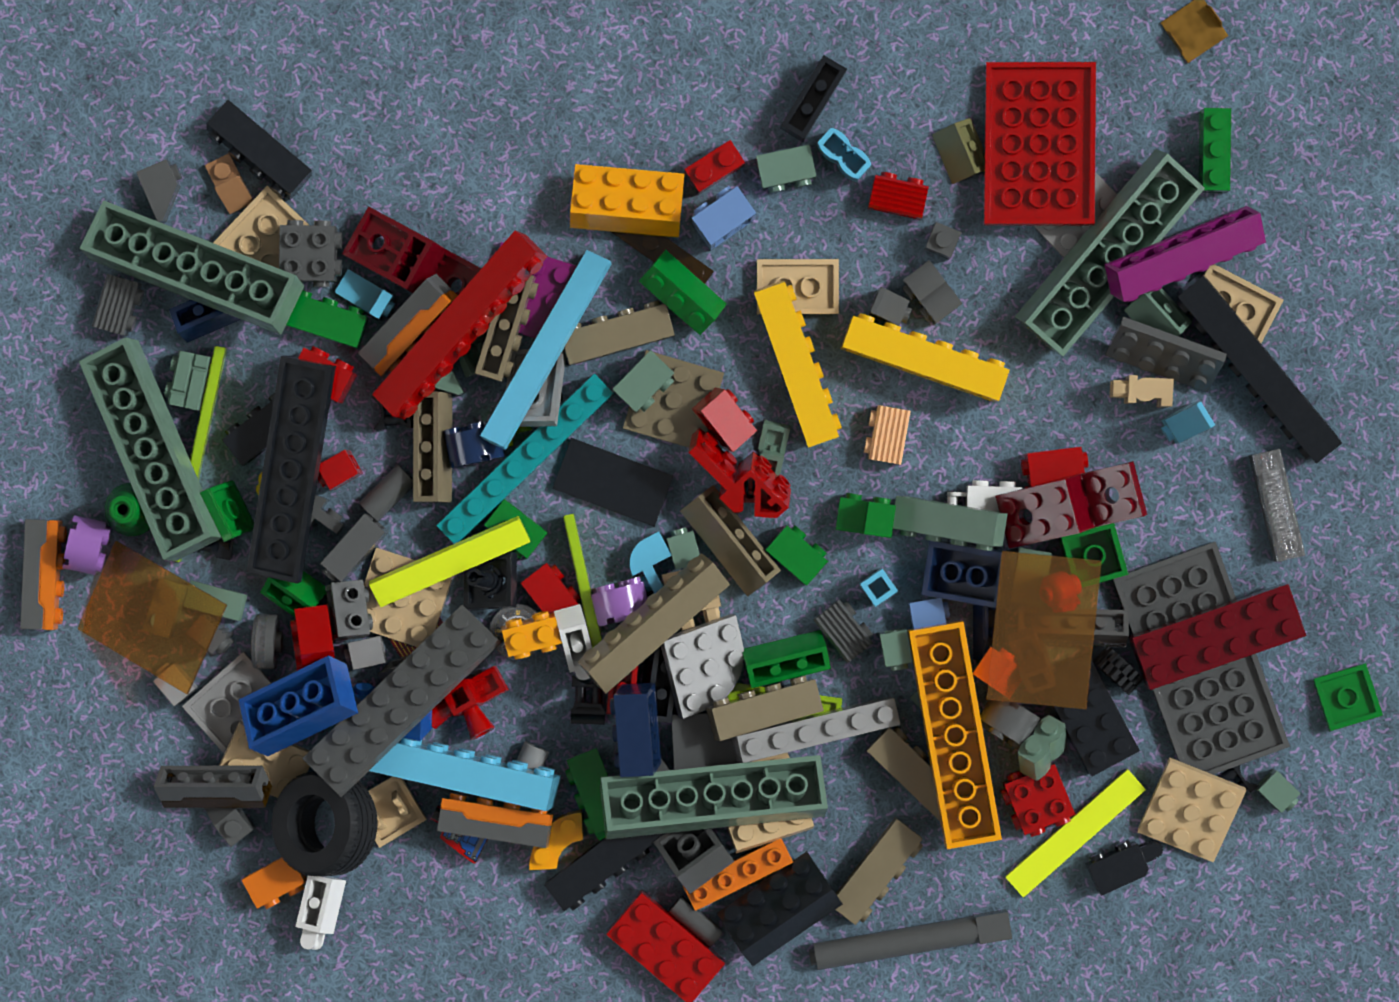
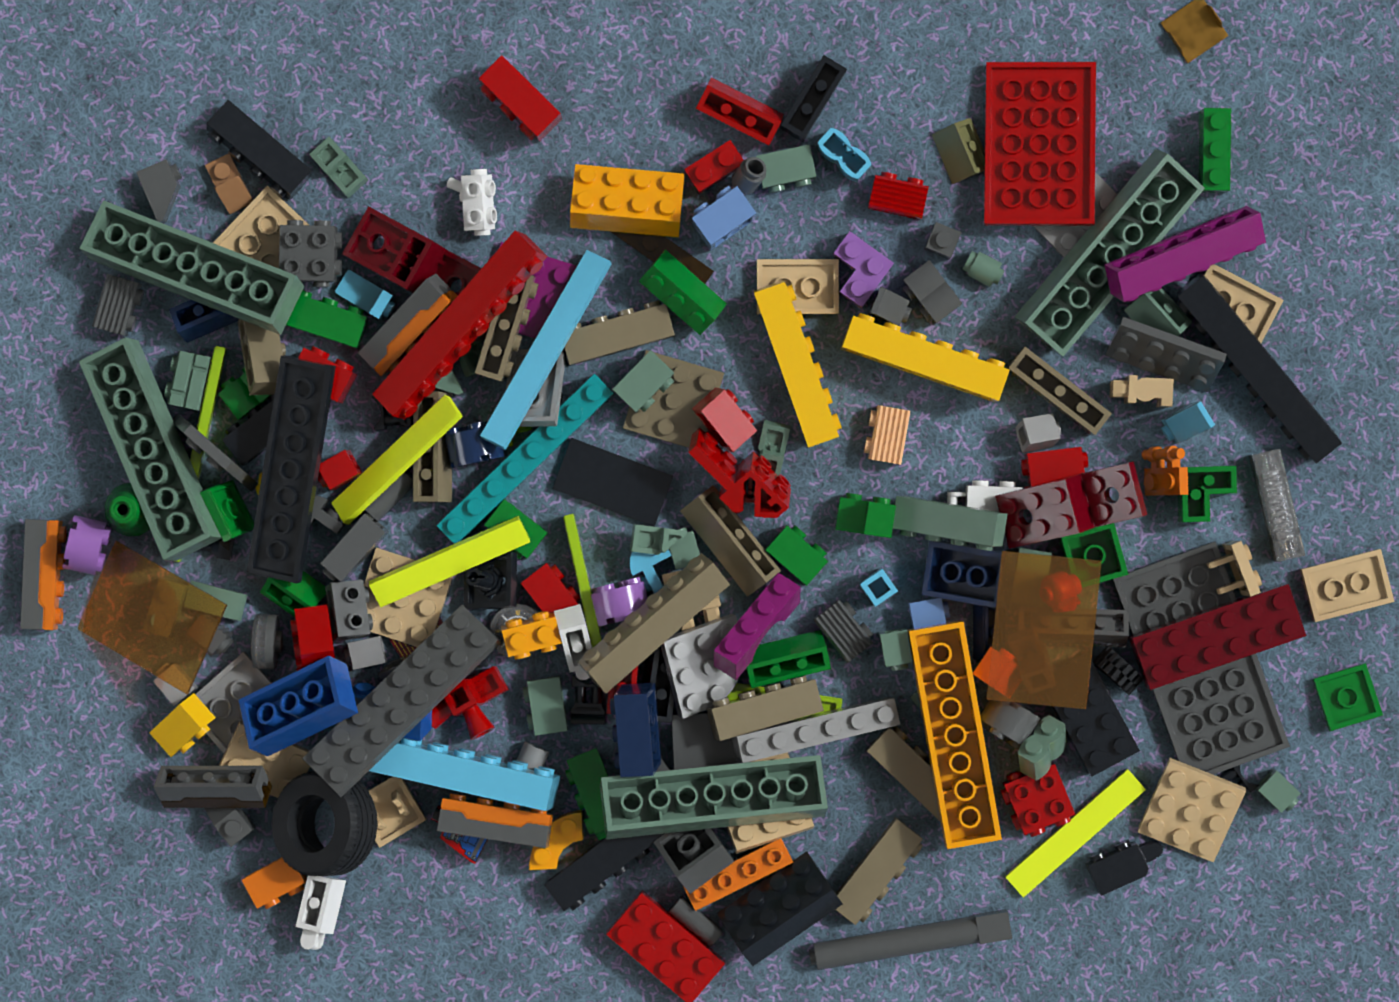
(183, 724): none -> yellow brick
(216, 456): none -> dark grey wing
(237, 397): none -> green brick
(261, 357): none -> dark tan brick
(338, 167): none -> sand green slope
(397, 459): none -> neon yellow tile
(477, 199): none -> white brick
(519, 99): none -> red brick
(546, 705): none -> sand green brick
(654, 539): none -> sand green slope
(740, 111): none -> red brick
(741, 642): none -> magenta arch
(749, 175): none -> dark grey brick
(868, 268): none -> medium lavender brick
(983, 268): none -> sand green brick
(1038, 432): none -> light grey brick
(1058, 391): none -> dark tan brick
(1164, 480): none -> orange plate
(1202, 483): none -> green brick
(1238, 558): none -> tan plate
(1347, 585): none -> tan plate

